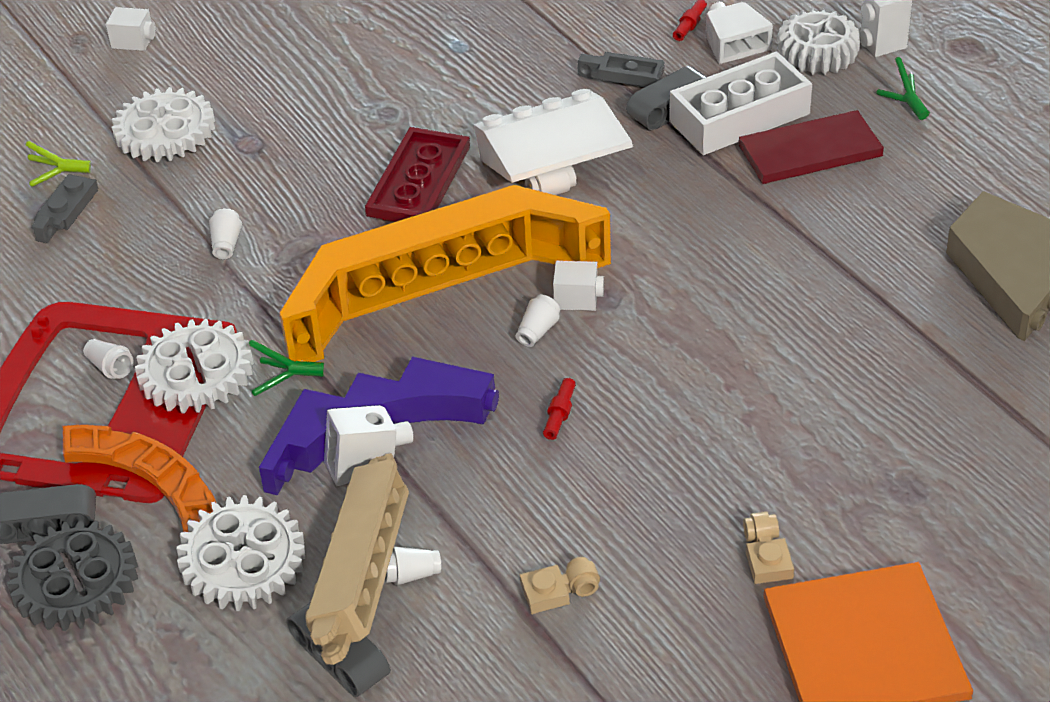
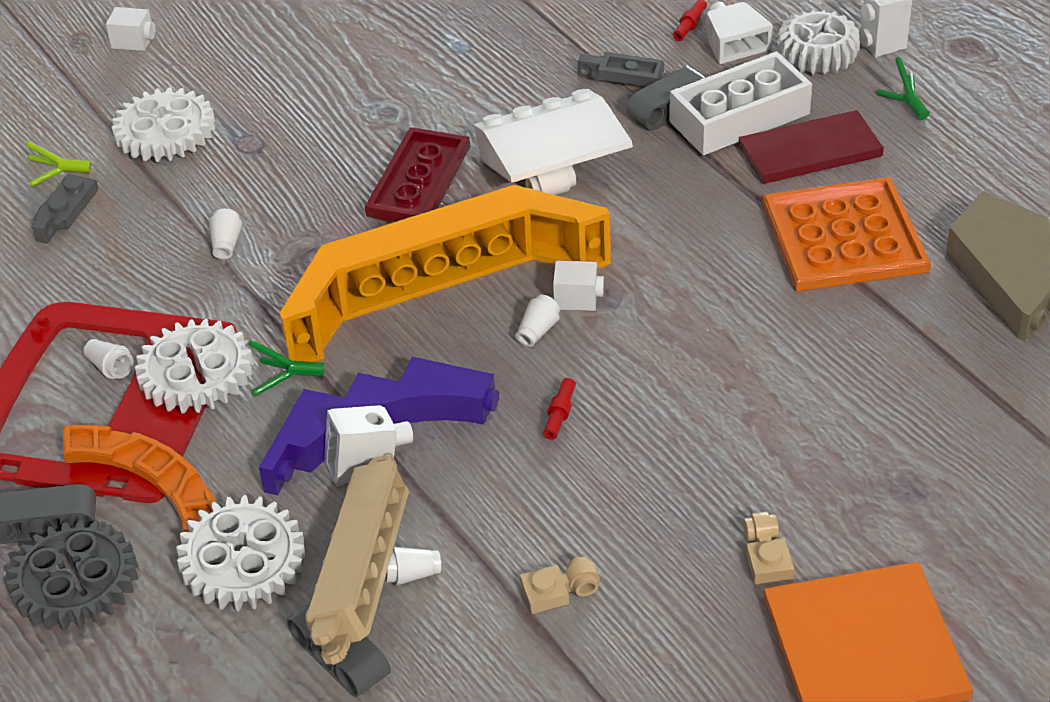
(845, 234): none -> orange tile

